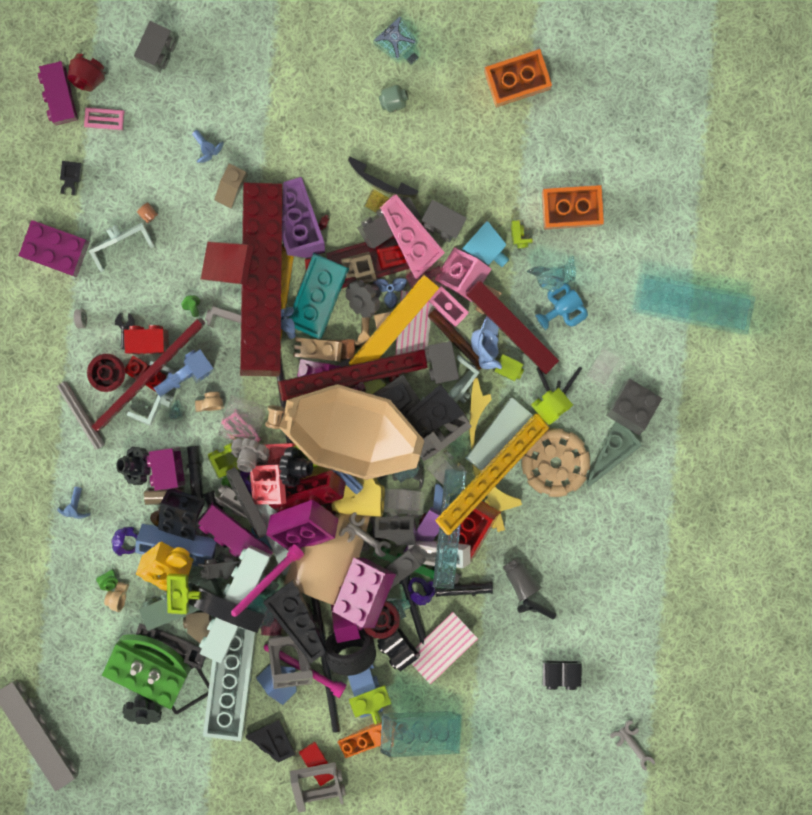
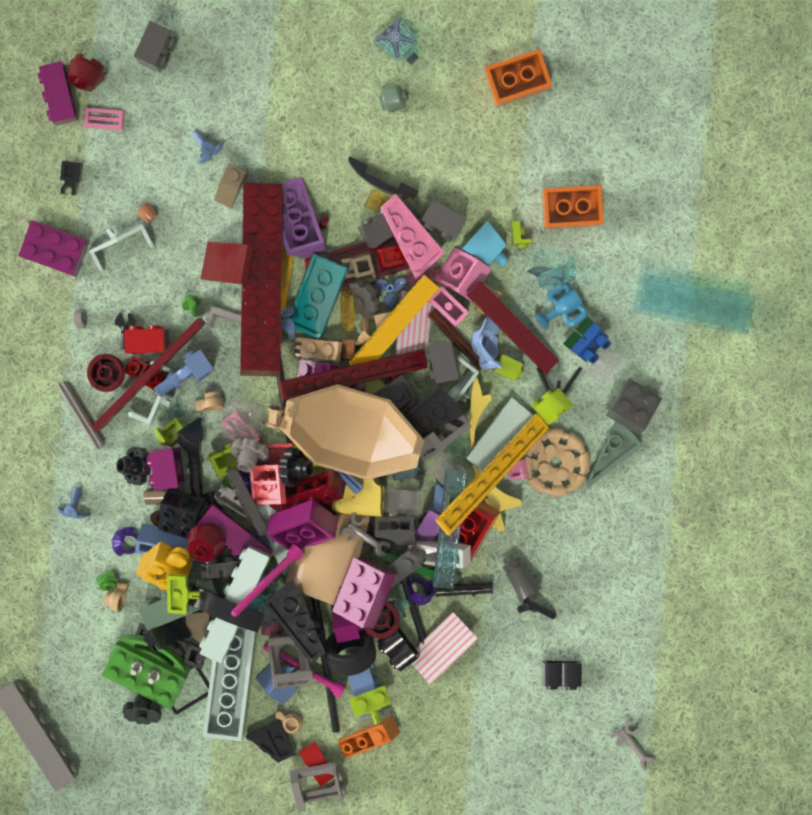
(167, 635): none -> black hinge
(168, 435): none -> lime bracket
(191, 438): none -> black slope
(205, 542): none -> dark red cone
(291, 722): none -> tan piece
(348, 309): none -> clear yellow plate
(420, 733): clear light blue brick -> none
(519, 471): none -> bright pink tile
(586, 348): none -> blue hips

